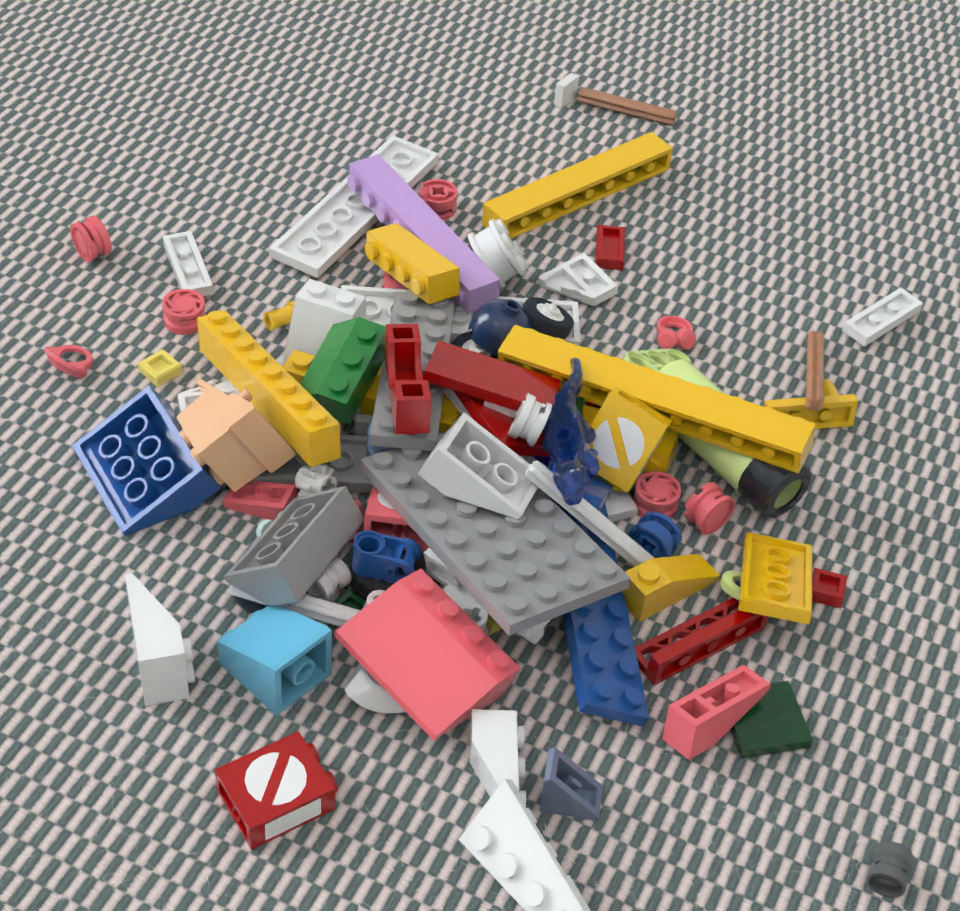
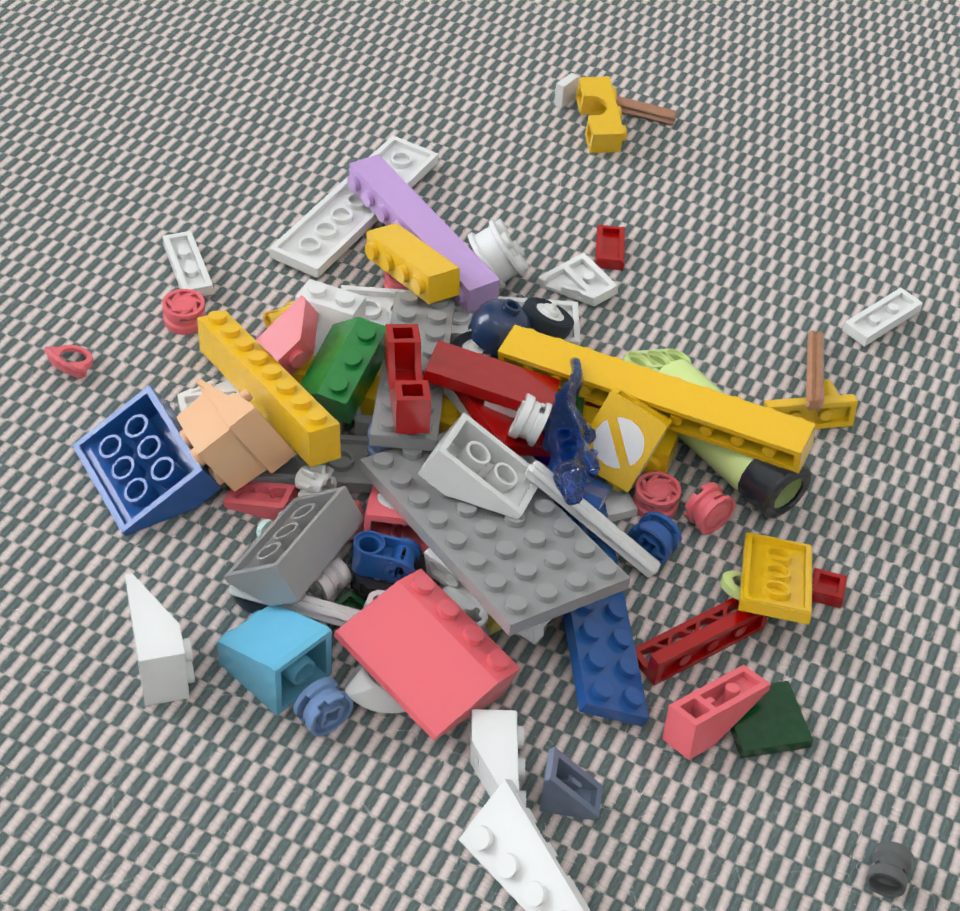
(90, 238): coral wheel -> none
(160, 368): light yellow tile -> none
(276, 789): red brick -> none
(292, 335): none -> slope
(323, 706): none -> medium blue wheel
(440, 197): coral wheel -> none
(579, 185): yellow brick -> none
(604, 125): none -> yellow arch
(666, 581): yellow slope -> none
(669, 339): coral piece -> none

